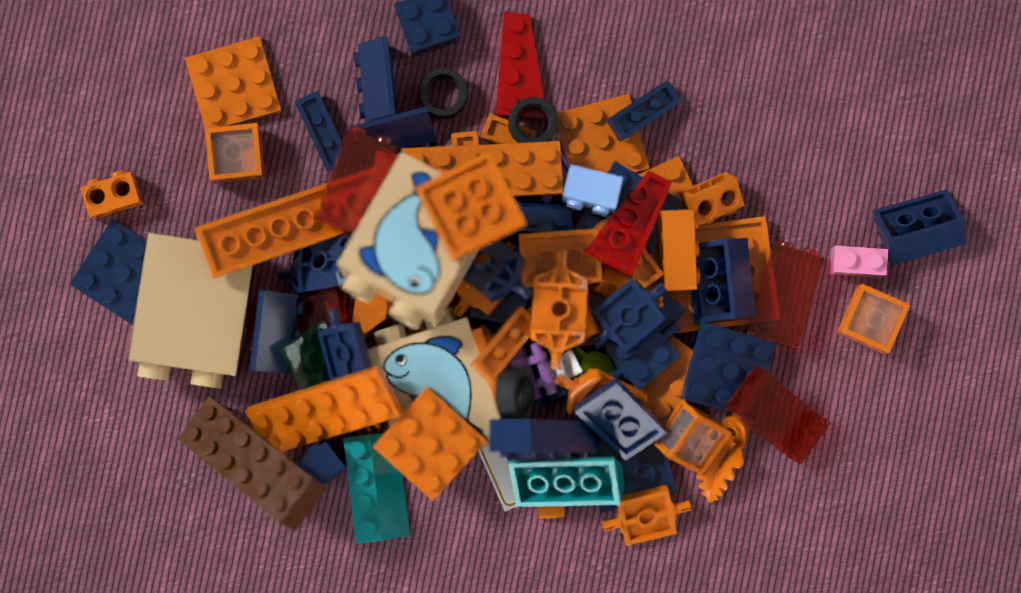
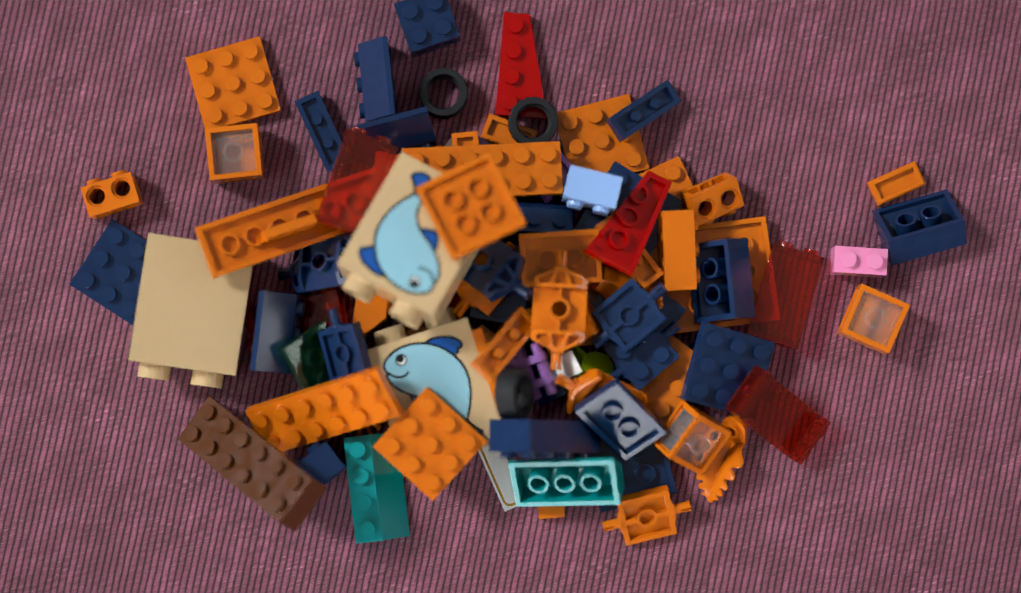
(288, 228): none -> orange tile
(896, 183): none -> orange tile

